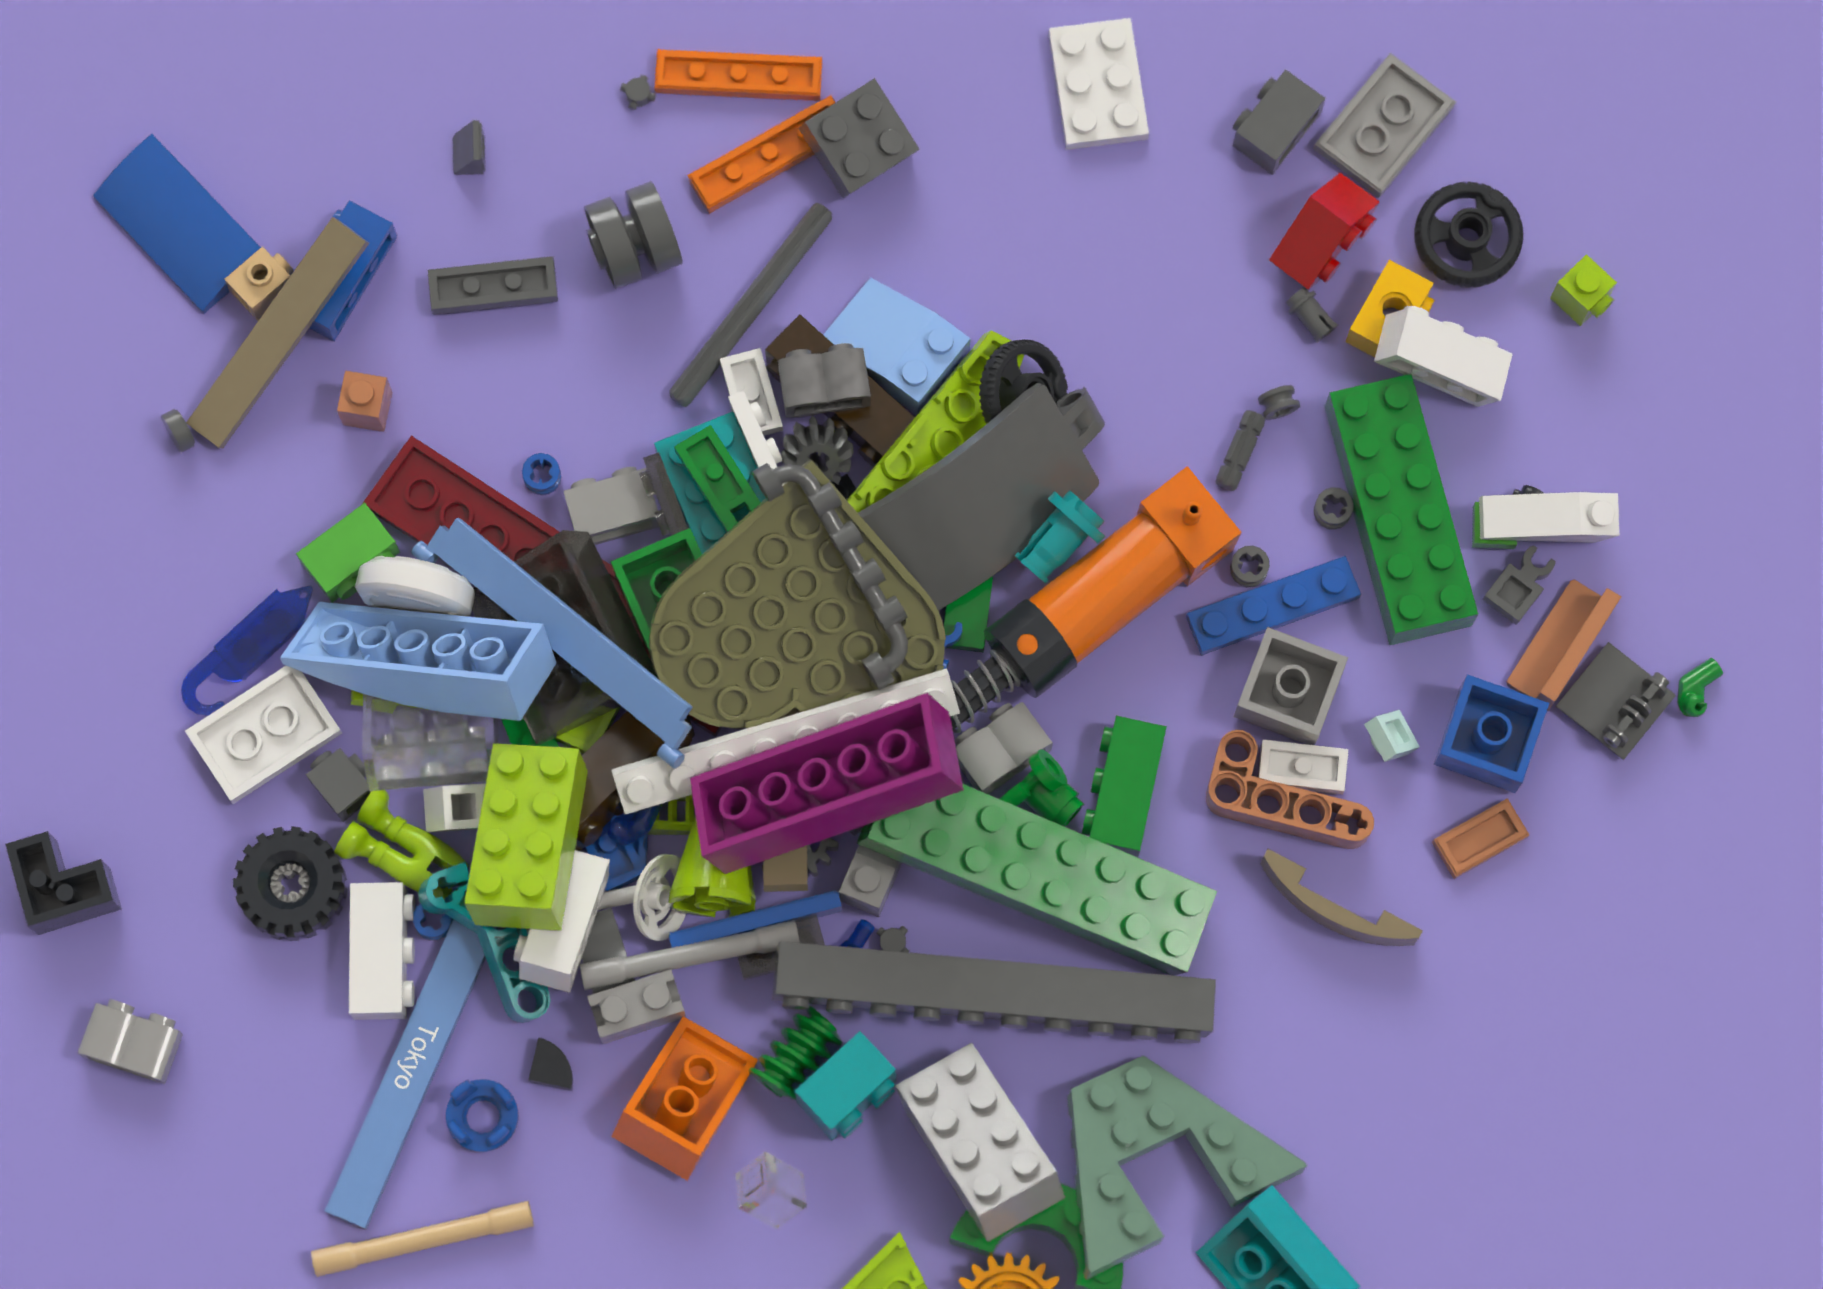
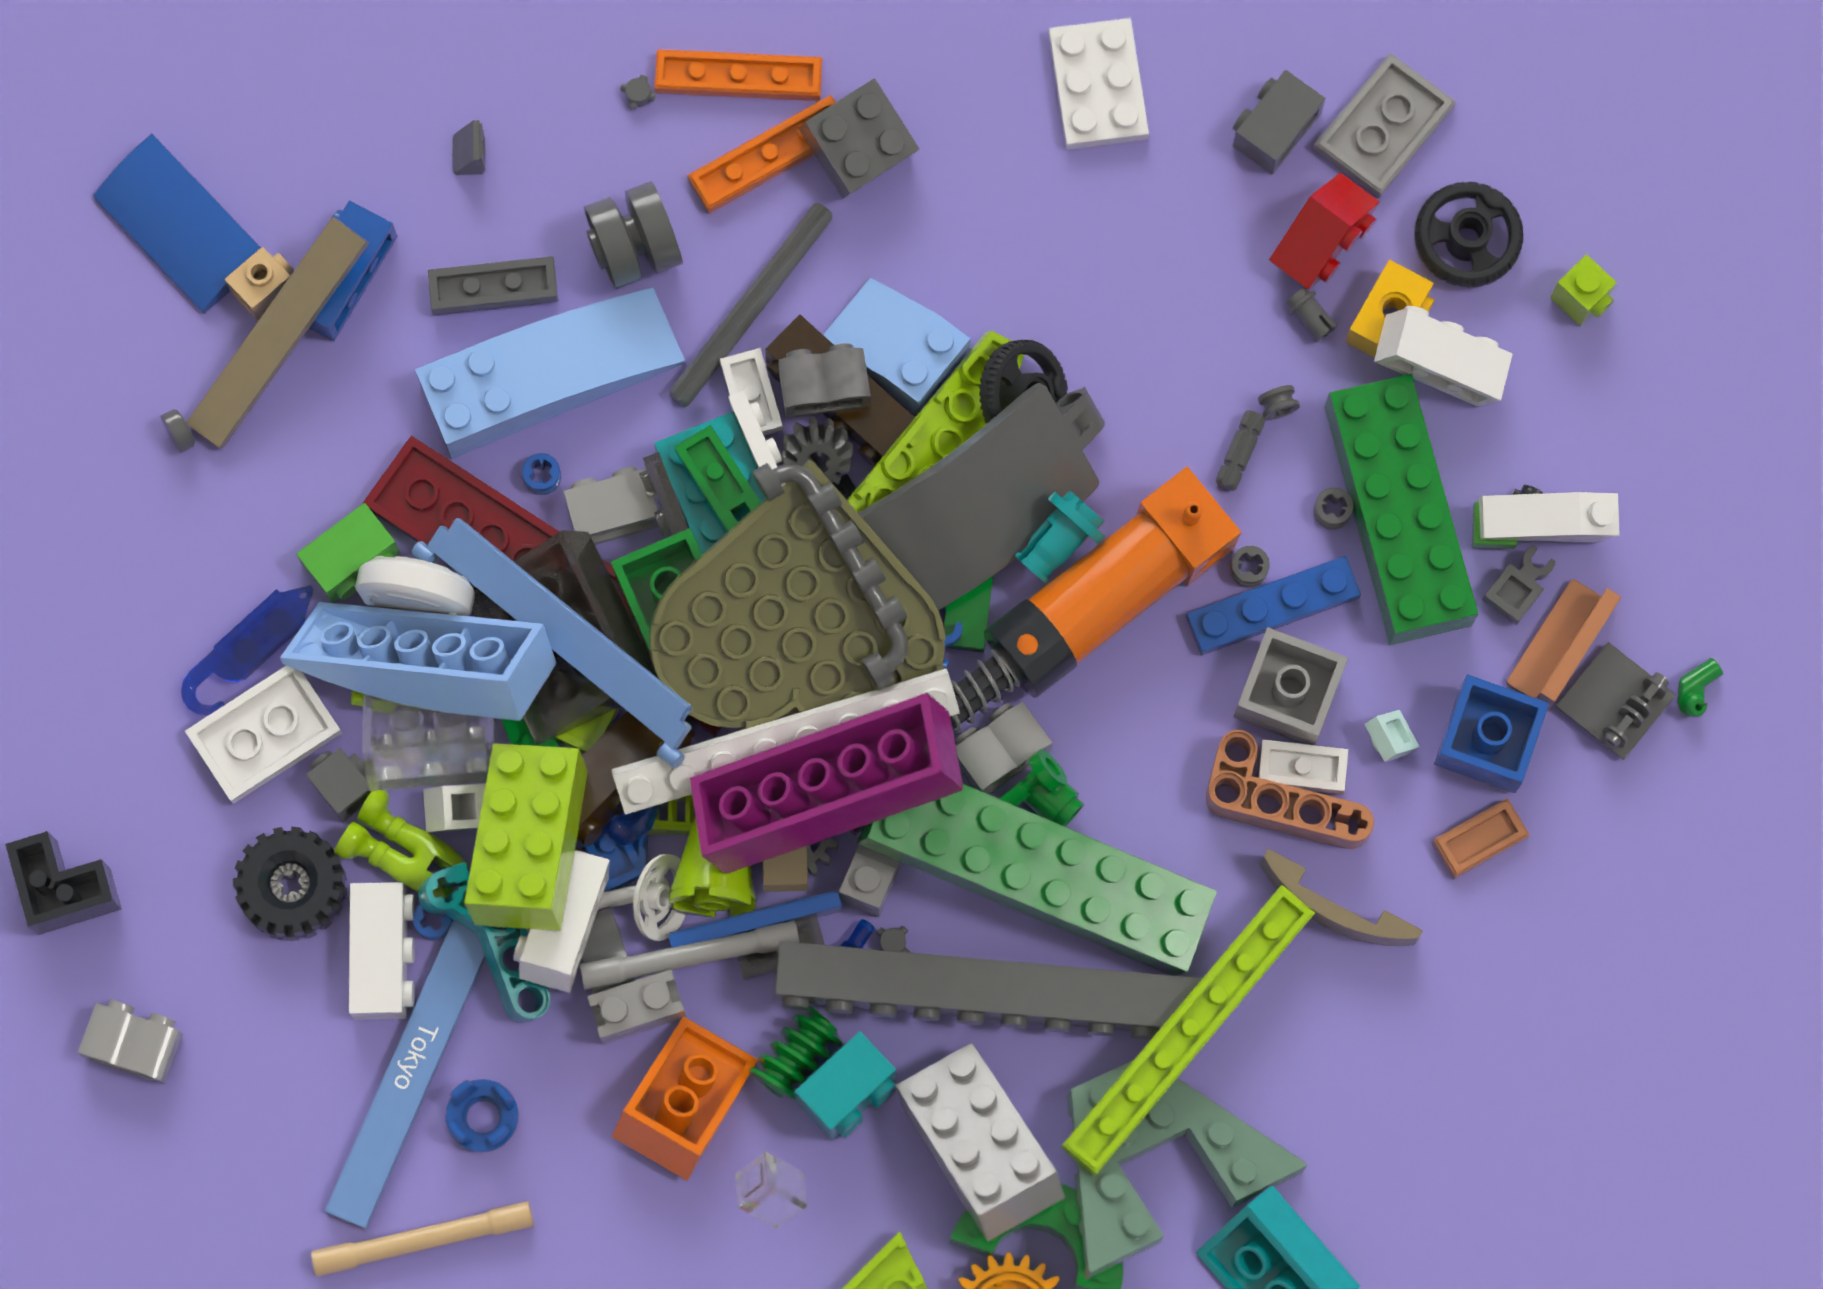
(364, 401): nougat brick -> none
(547, 369): none -> light blue slope
(550, 1066): black tile -> none
(1125, 784): green brick -> none
(1187, 1031): none -> lime tile

